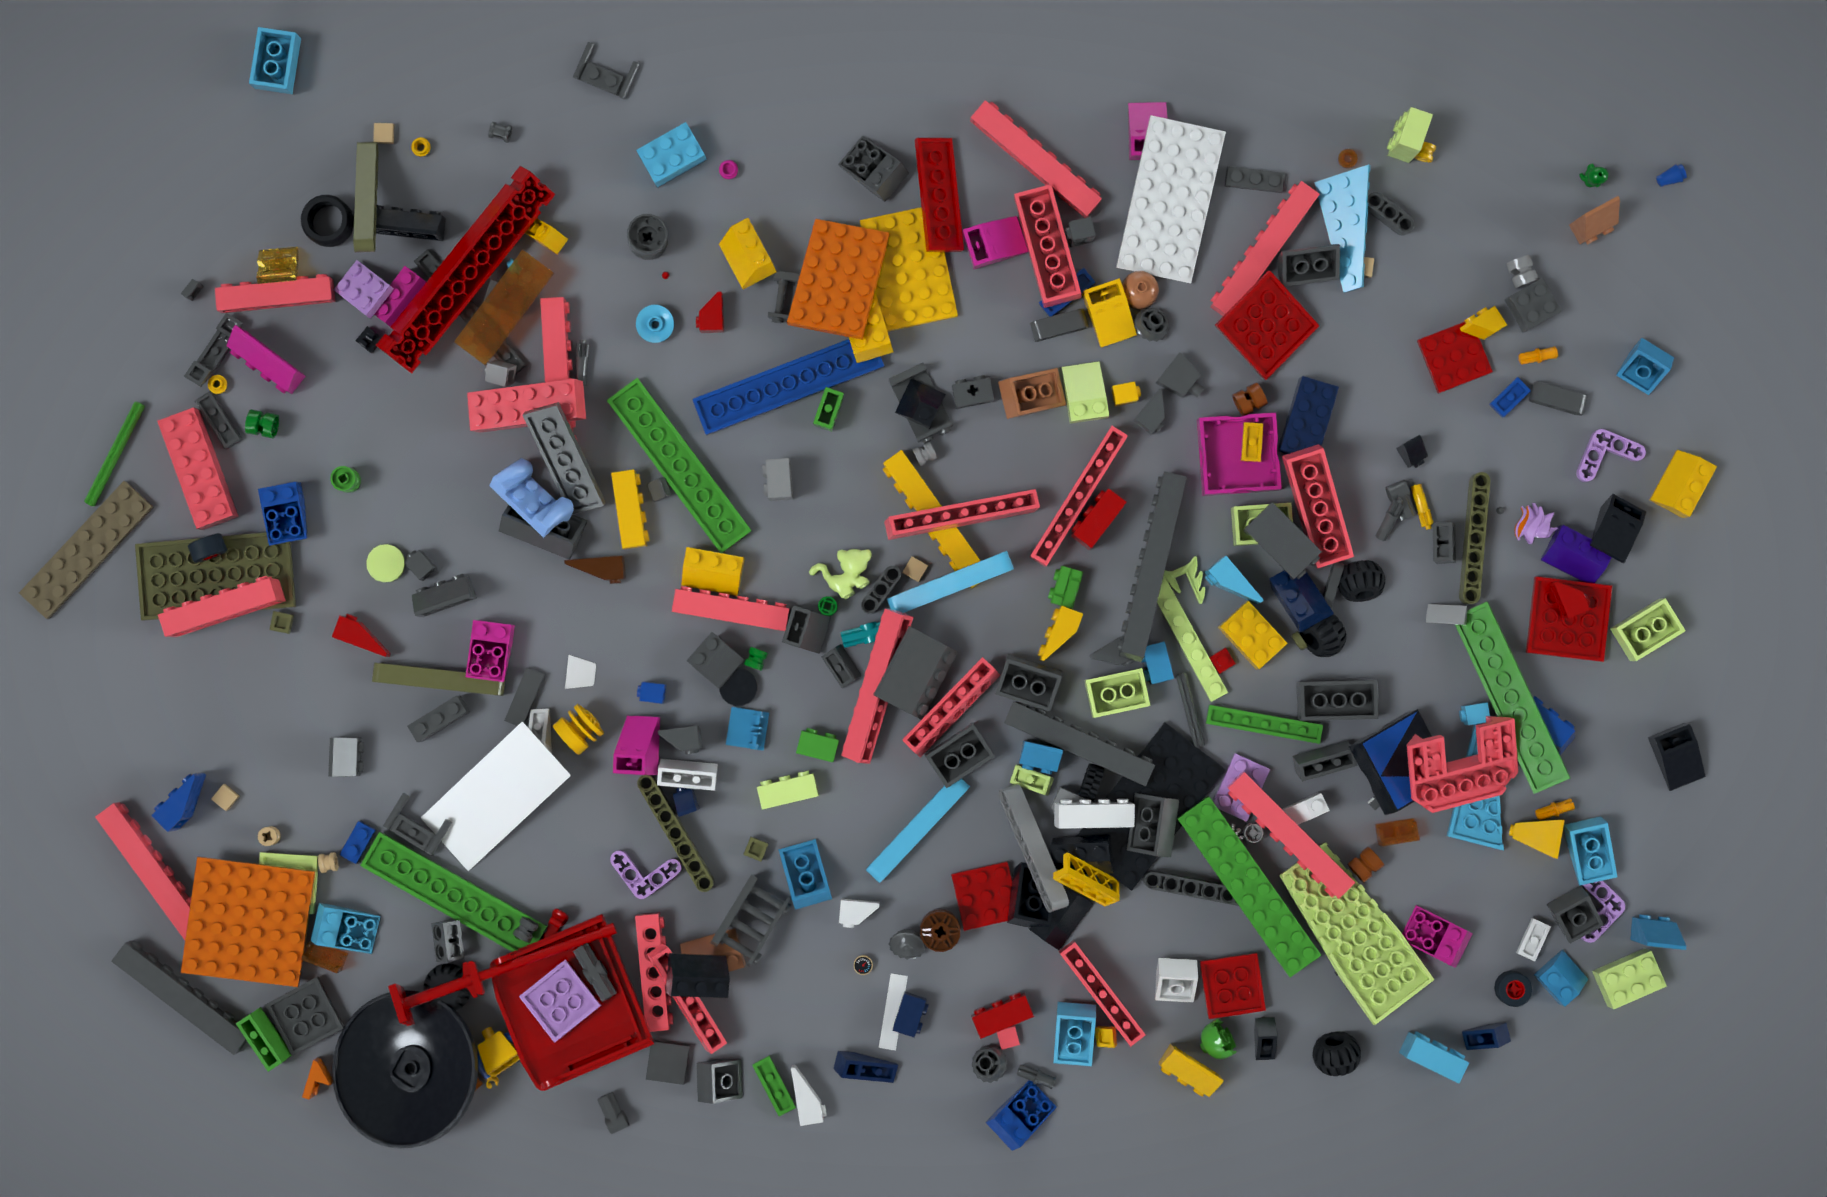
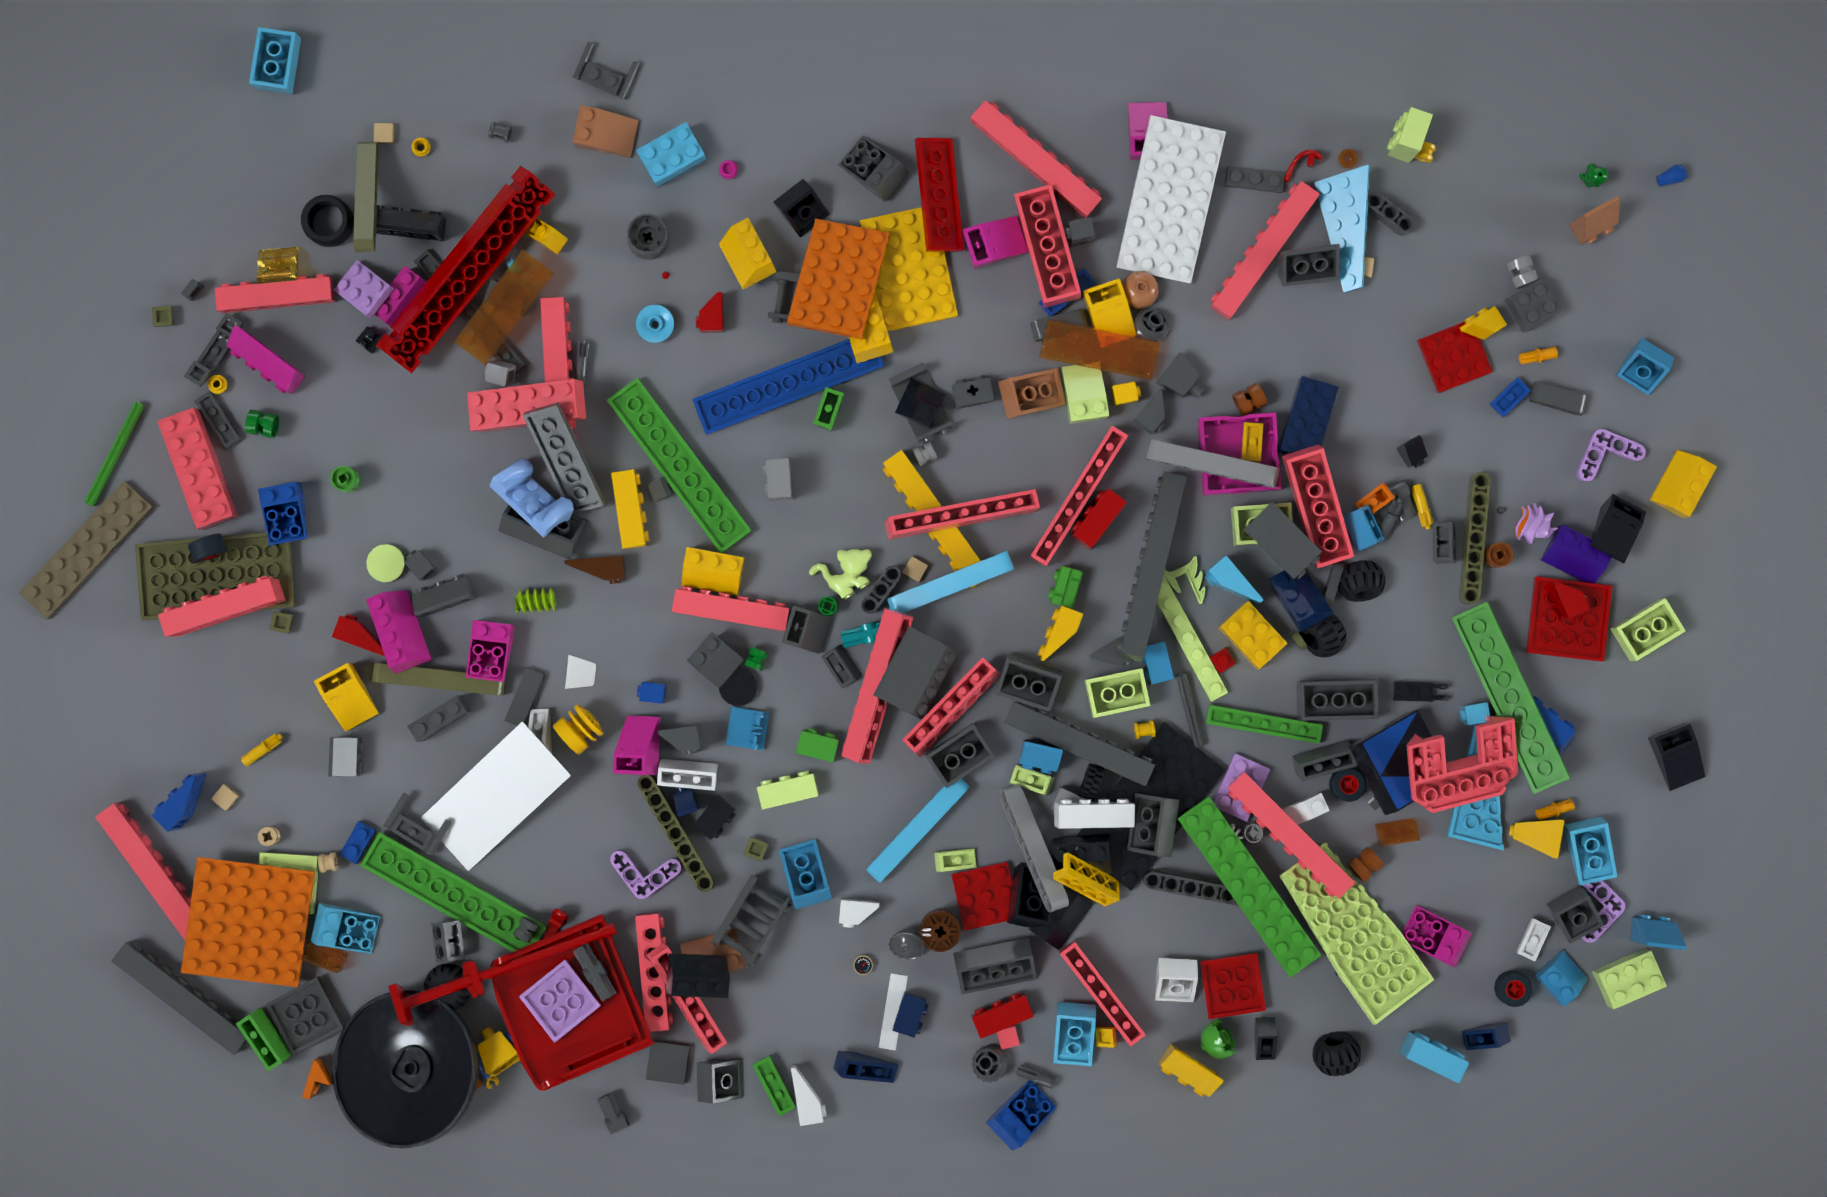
(163, 316): none -> olive plate
(261, 749): none -> yellow piece
(346, 696): none -> yellow slope
(398, 630): none -> dark pink slope
(535, 600): none -> lime piece
(605, 132): none -> nougat slope
(714, 817): none -> black brick
(801, 207): none -> black slope
(955, 860): none -> yellowish green slope
(995, 965): none -> dark grey slope
(1099, 349): none -> clear orange plate
(1144, 729): none -> yellow bush
(1212, 463): none -> light grey beam
(1267, 325): red plate -> none
(1311, 154): none -> red piece
(1347, 784): none -> black wheel
(1363, 528): none -> dark azure brick
(1376, 498): none -> orange slope
(1417, 691): none -> black hinge
(1446, 614): light grey slope -> none
(1498, 555): none -> dark orange wheel

